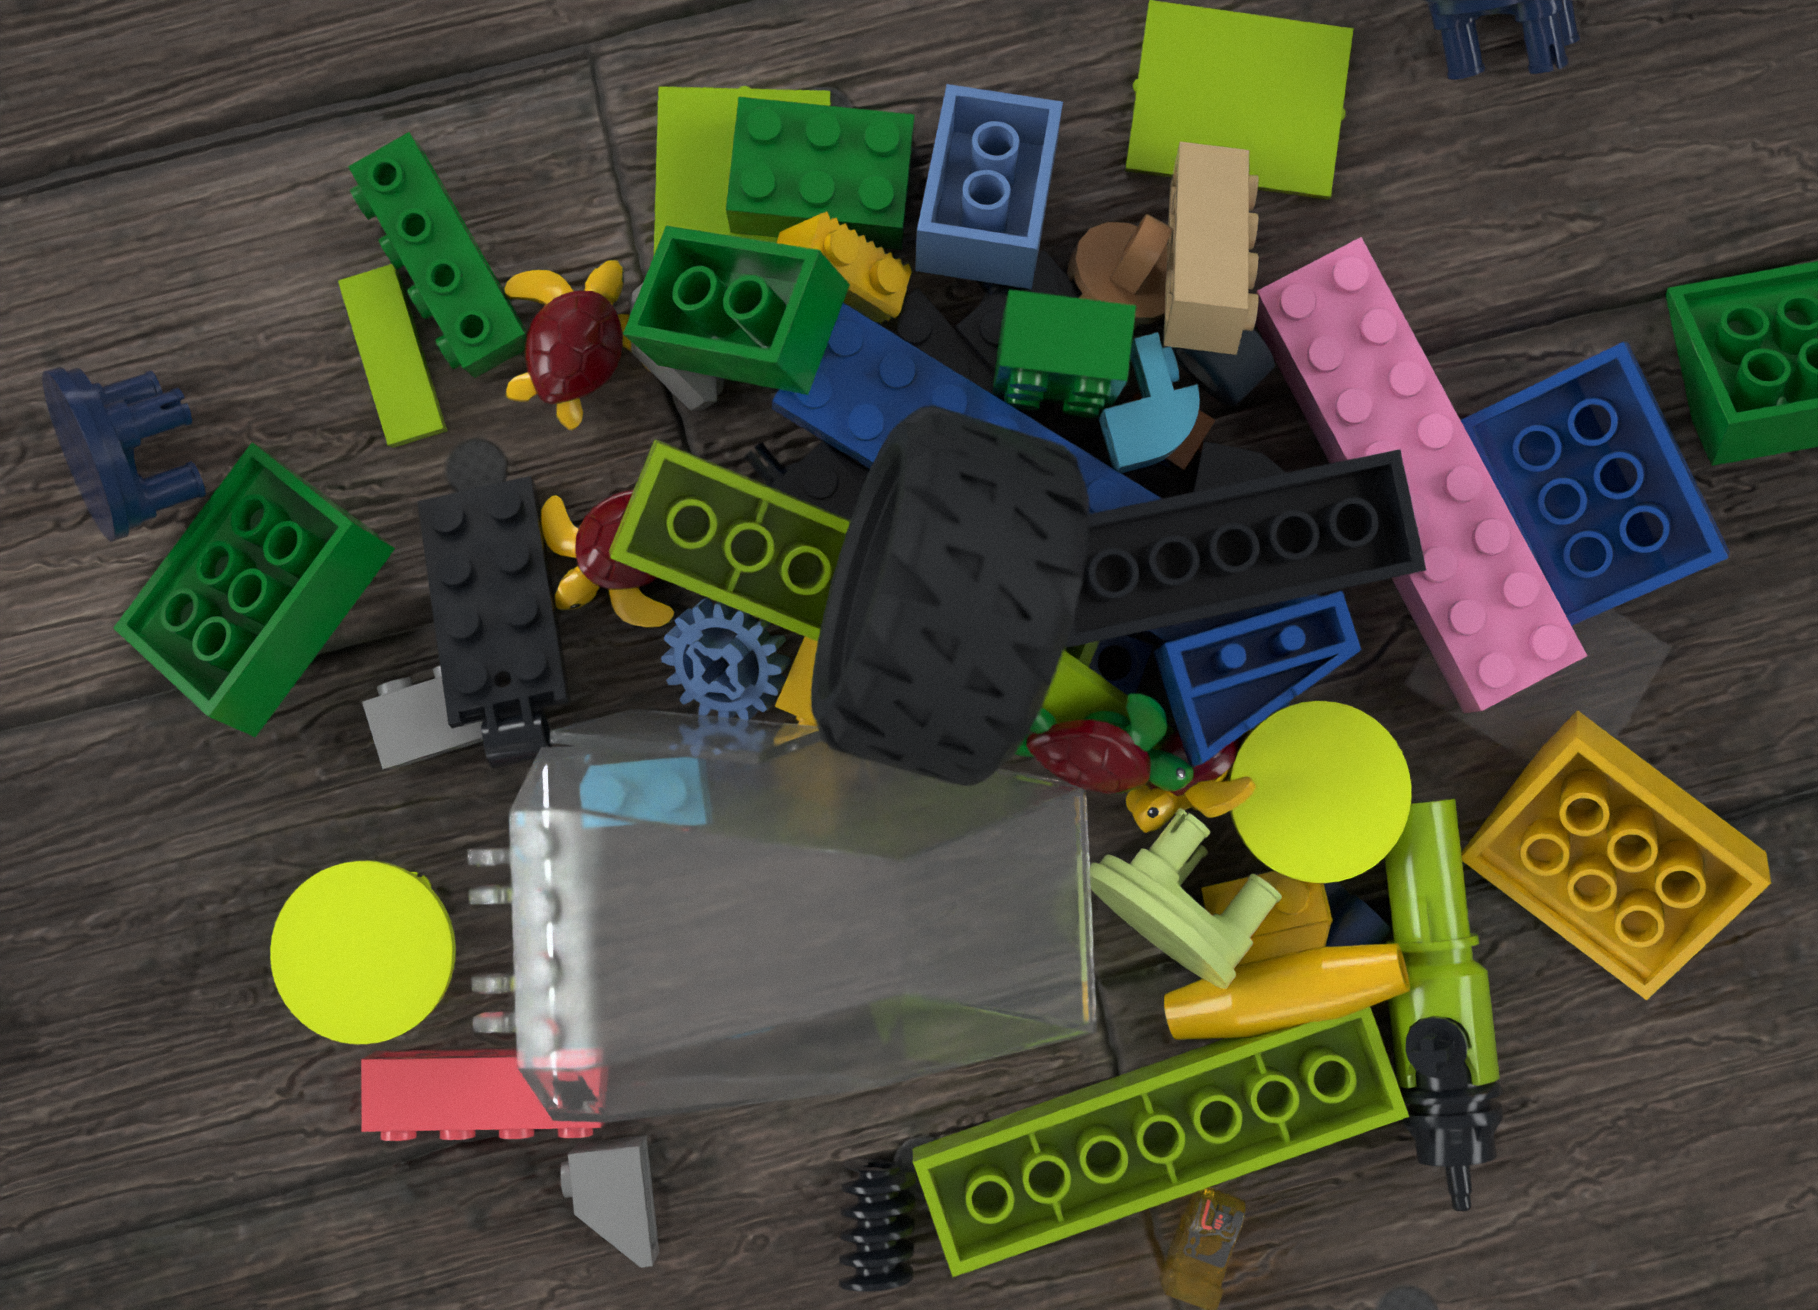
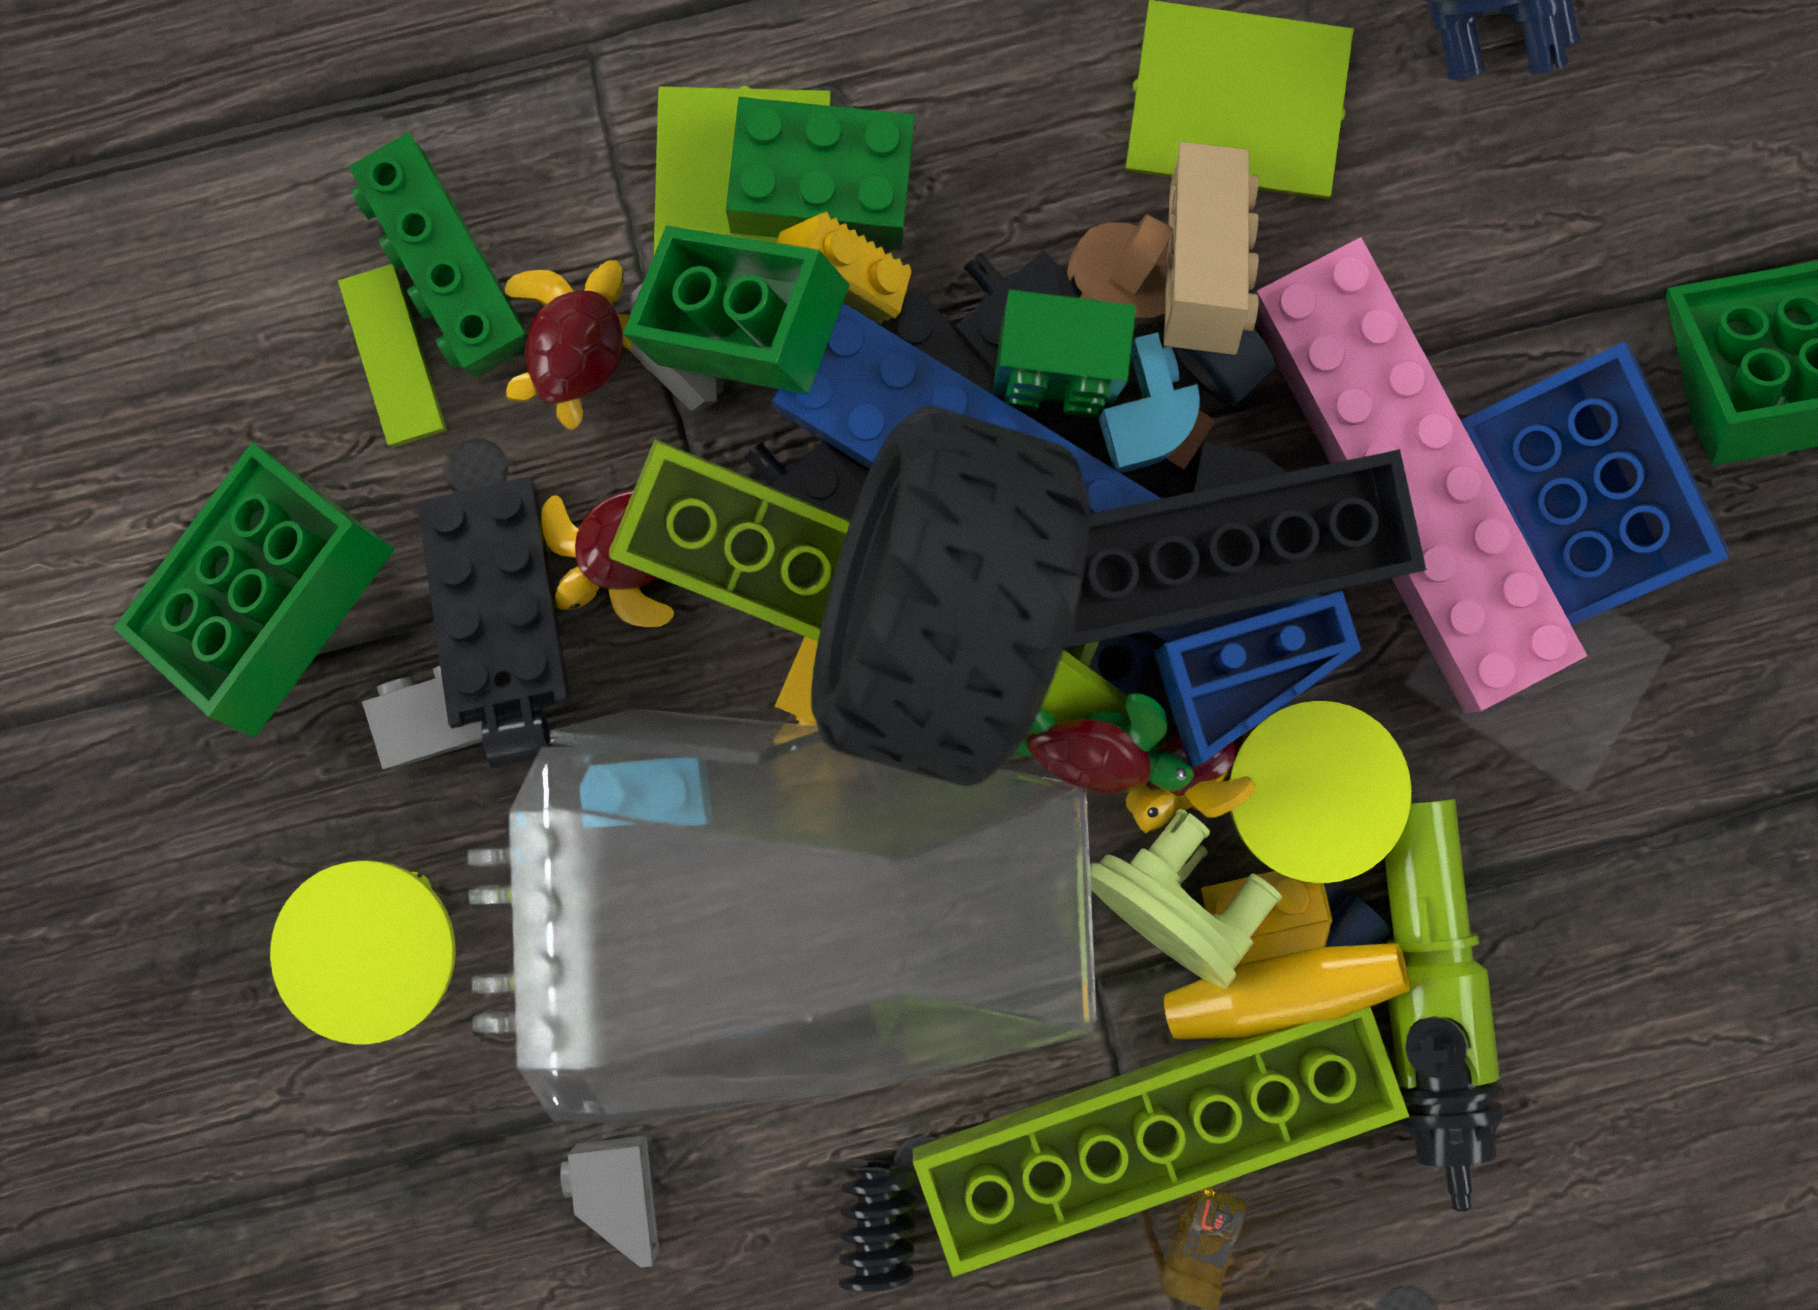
(99, 436): dark blue piece -> none
(453, 1095): coral brick -> none
(699, 653): medium blue gear -> none
(988, 186): medium blue brick -> none
(1616, 857): yellow slope -> none

